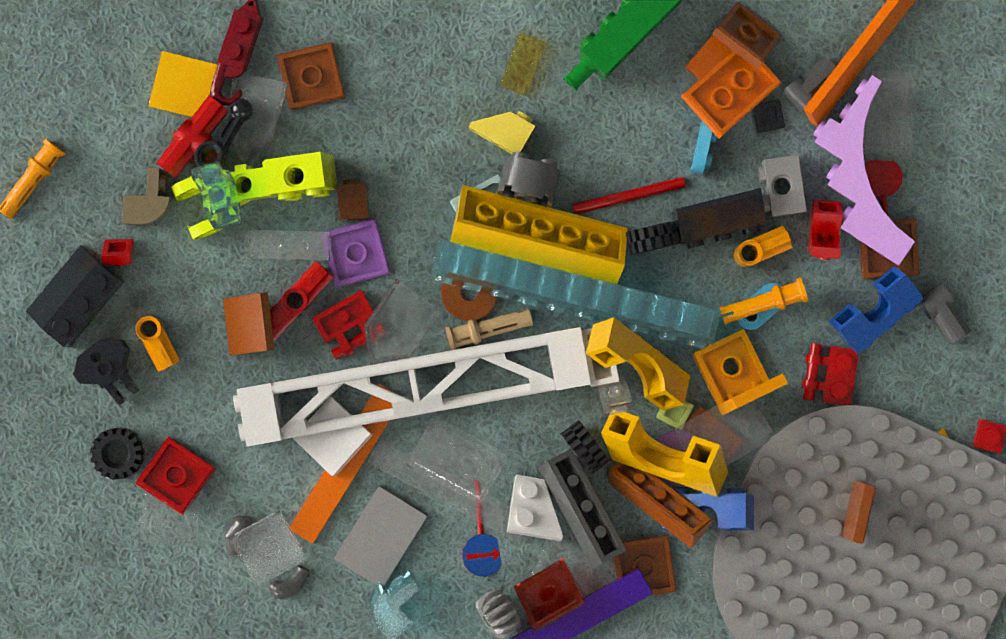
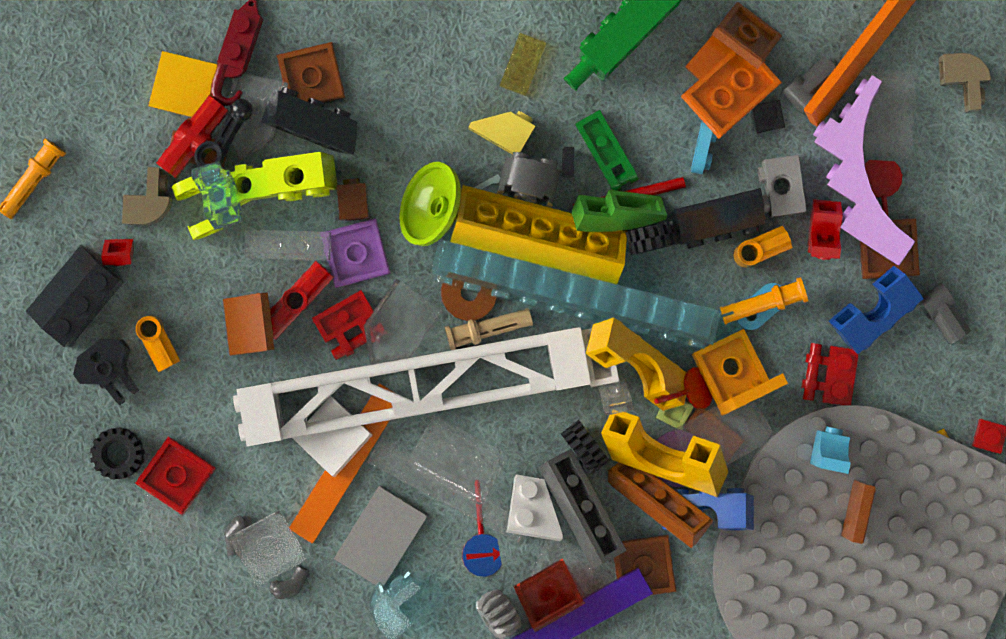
(311, 121): none -> black slope
(430, 204): none -> lime dish
(568, 162): none -> black tile
(606, 150): none -> green plate
(617, 211): none -> bright green slope
(694, 388): none -> red piece
(831, 450): none -> medium azure arch
(965, 70): none -> dark tan brick

